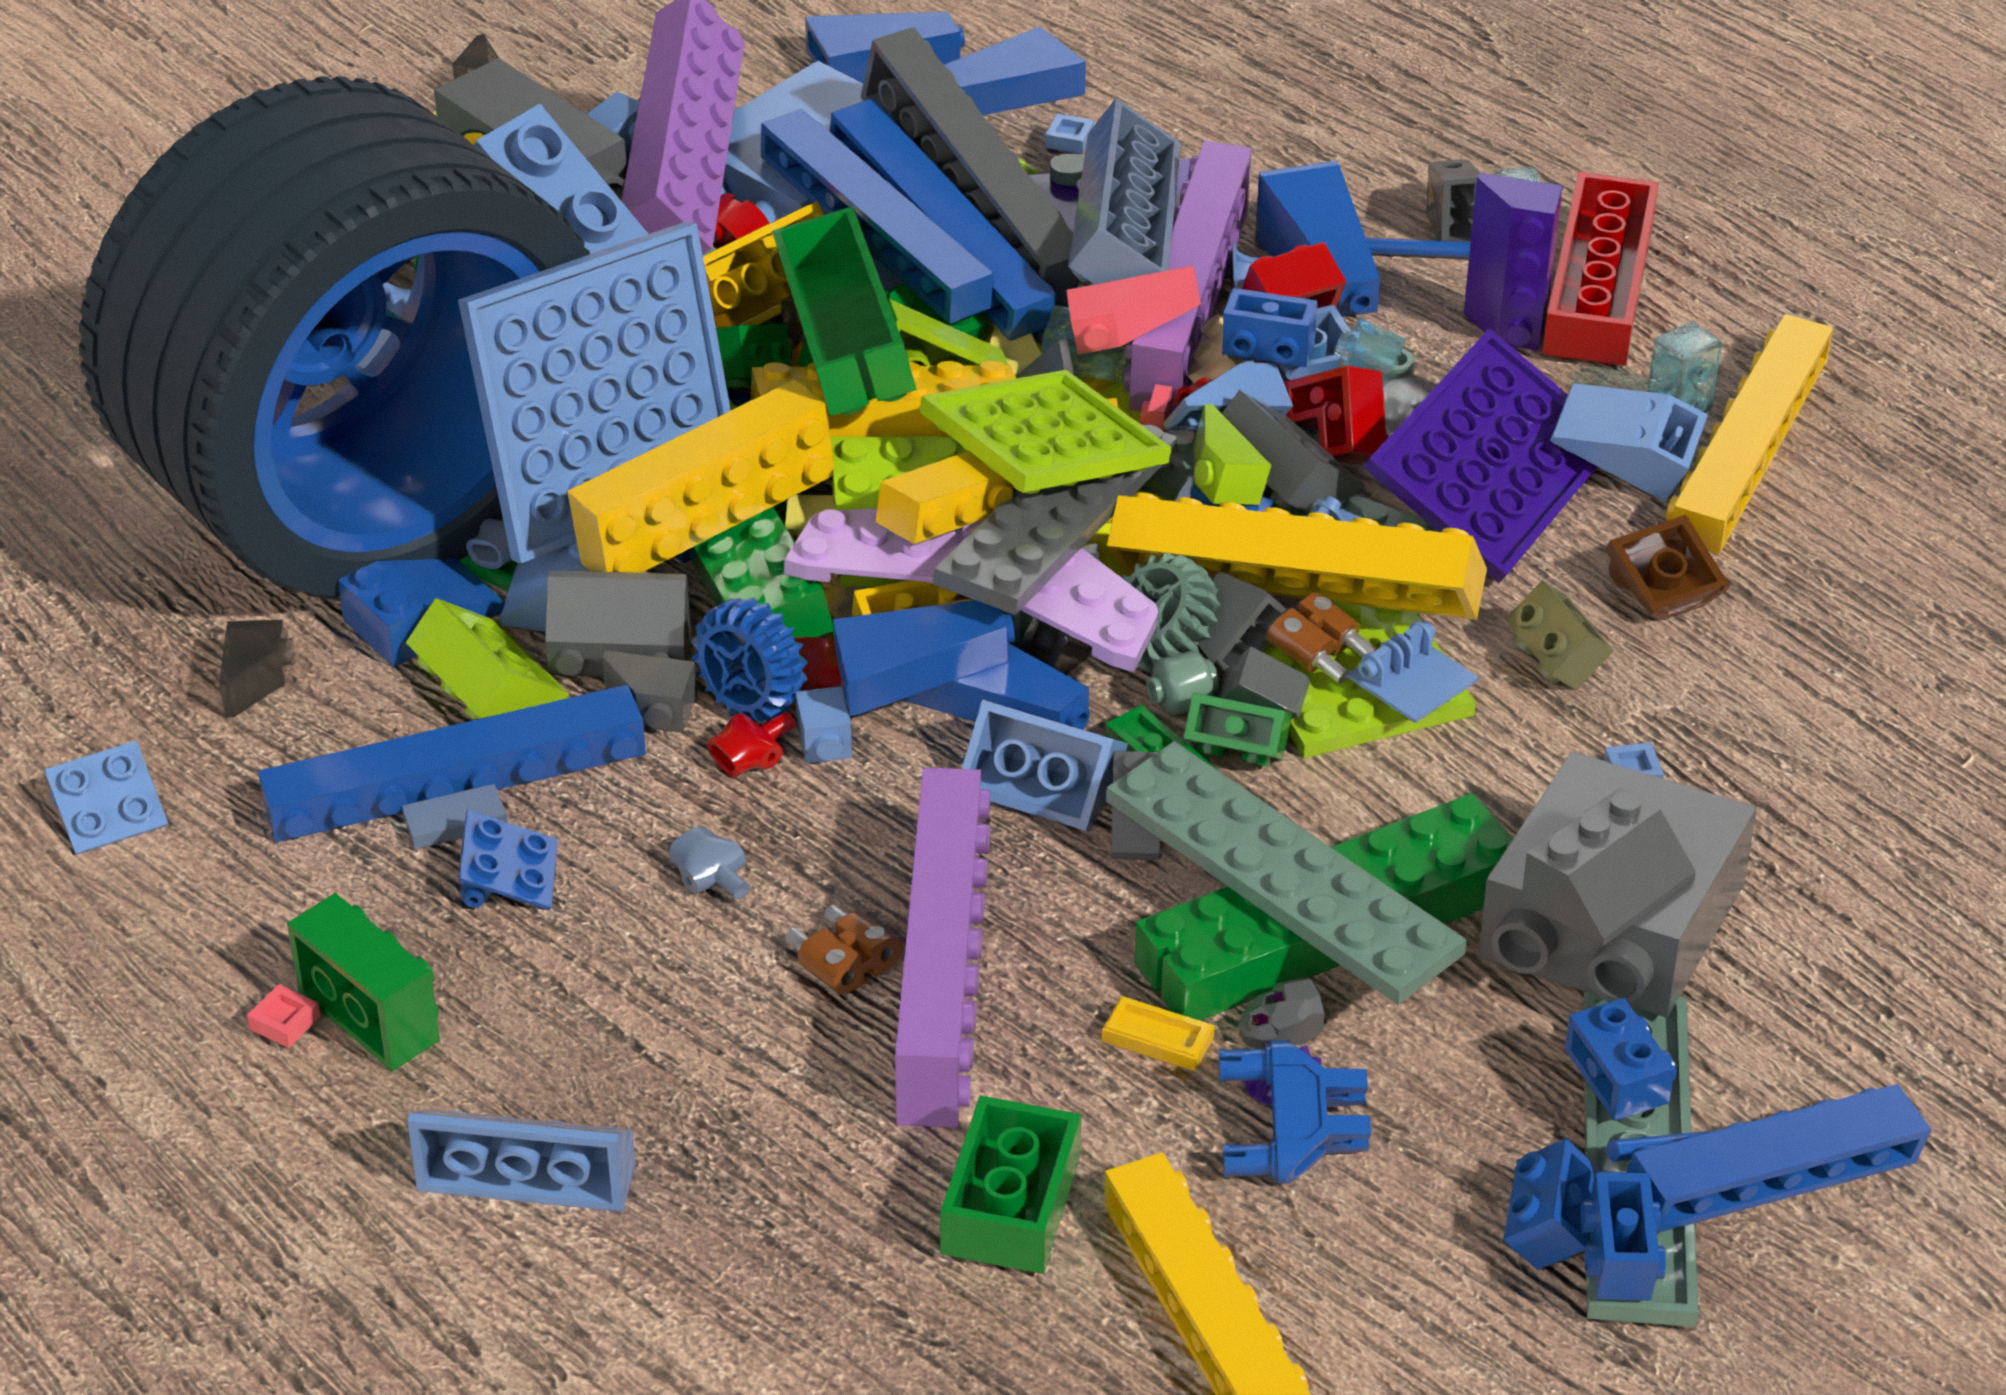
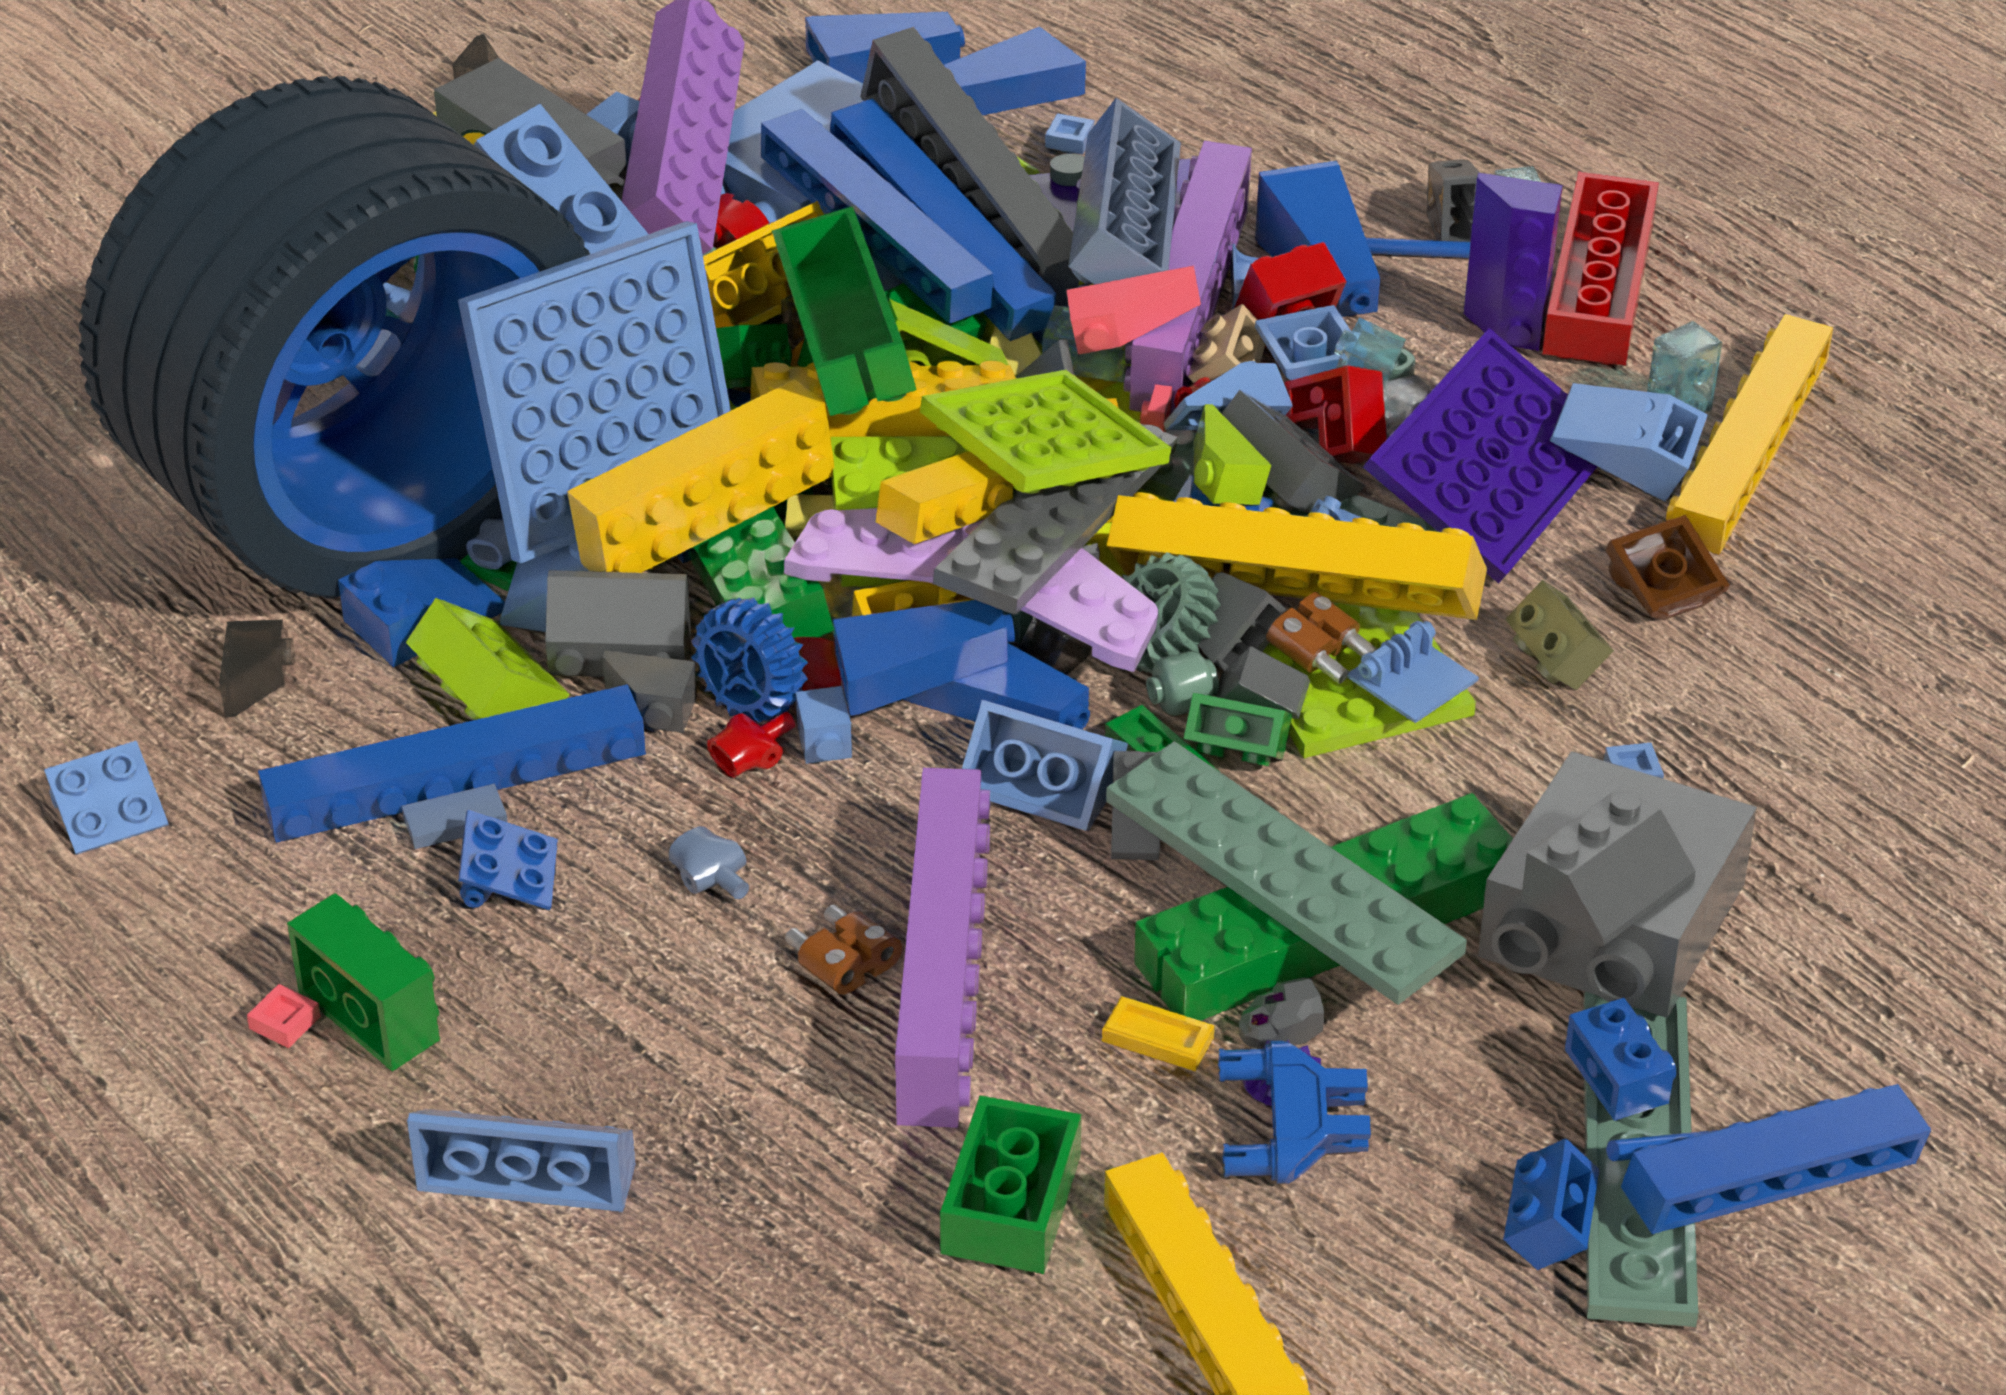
(1269, 327): blue brick -> none
(1623, 1236): blue brick -> none

